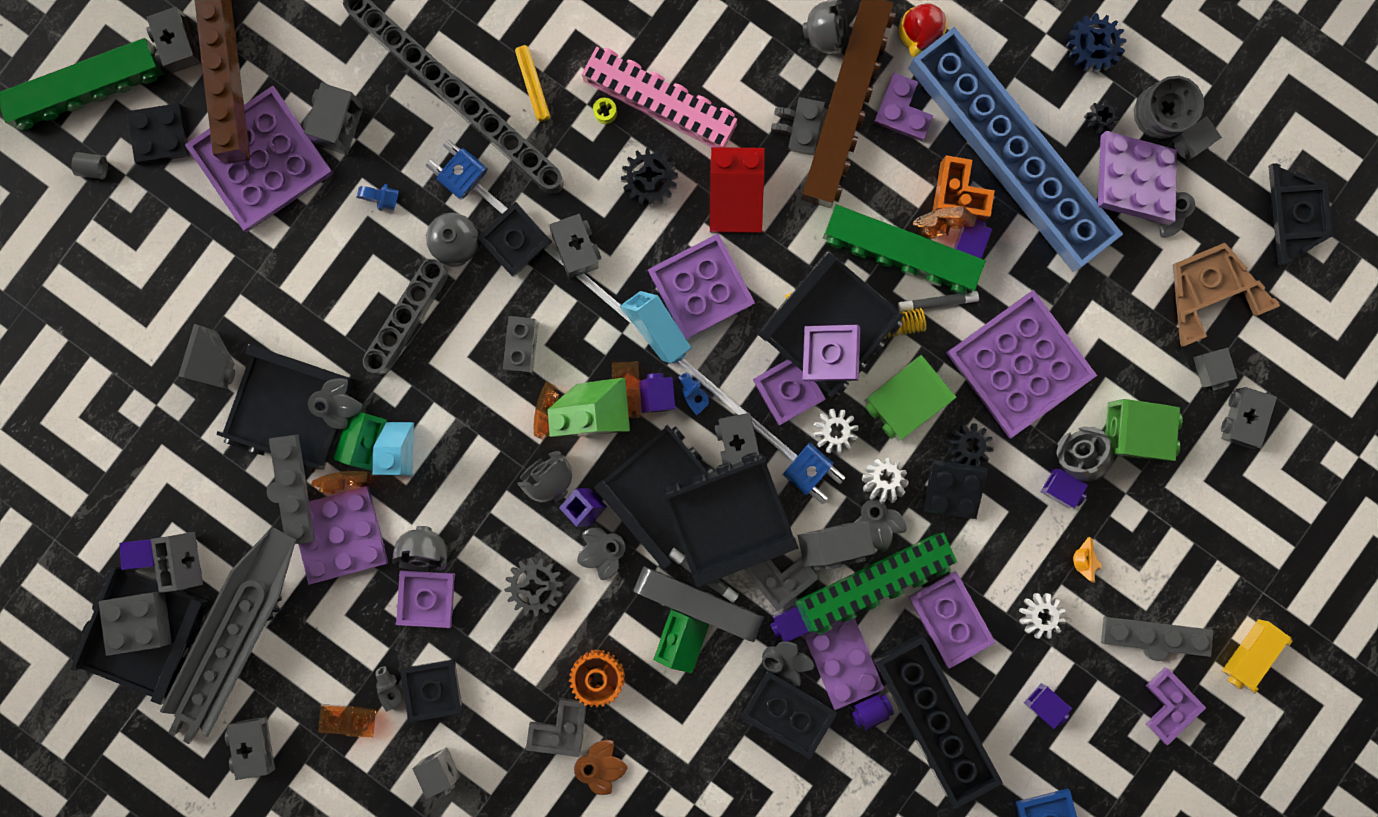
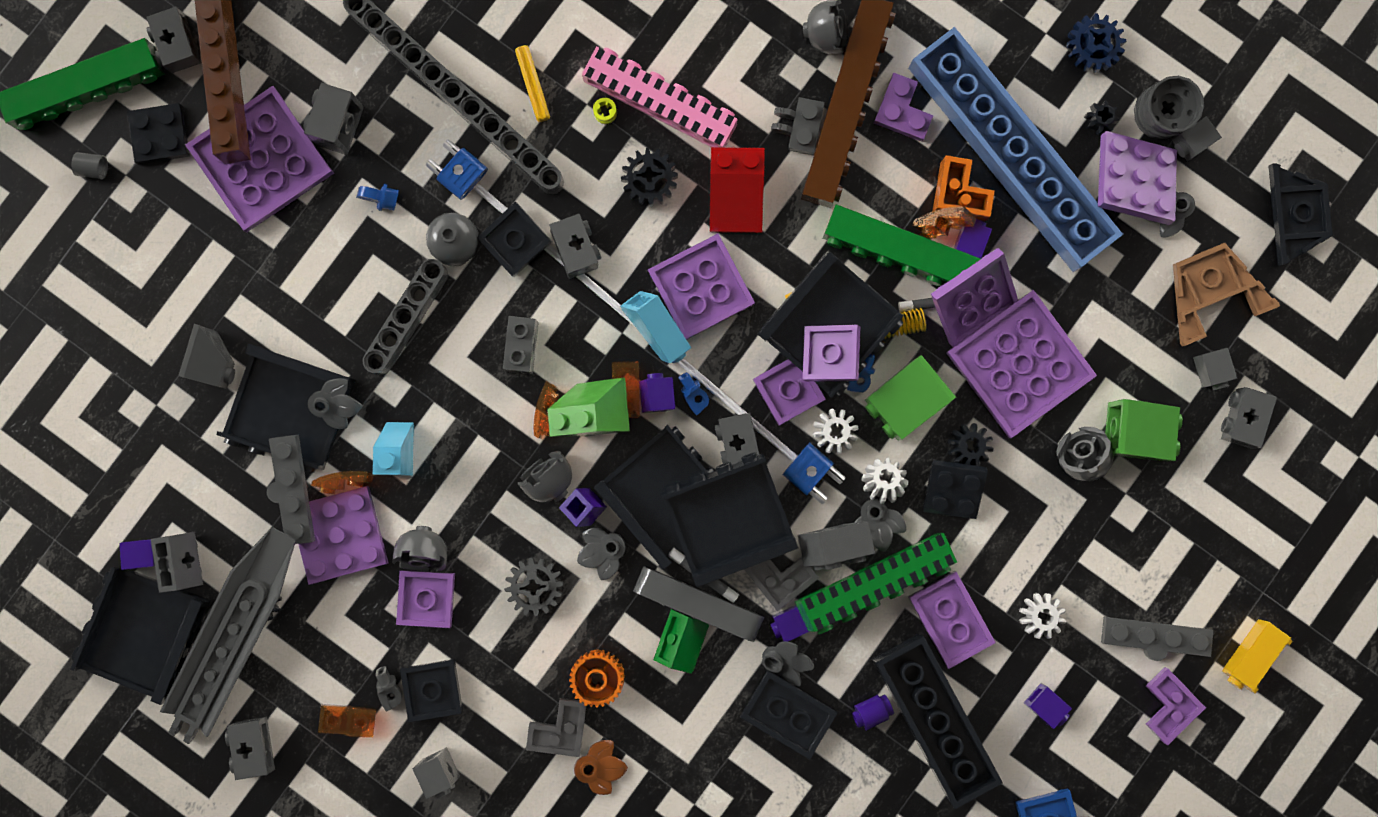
(135, 623): dark grey brick -> none
(358, 439): green panel -> none
(844, 663): medium lavender plate -> none
(865, 374): none -> blue piece
(921, 27): red piece -> none
(975, 297): none -> medium lavender plate
(1064, 489): dark purple brick -> none
(1086, 560): light orange piece -> none

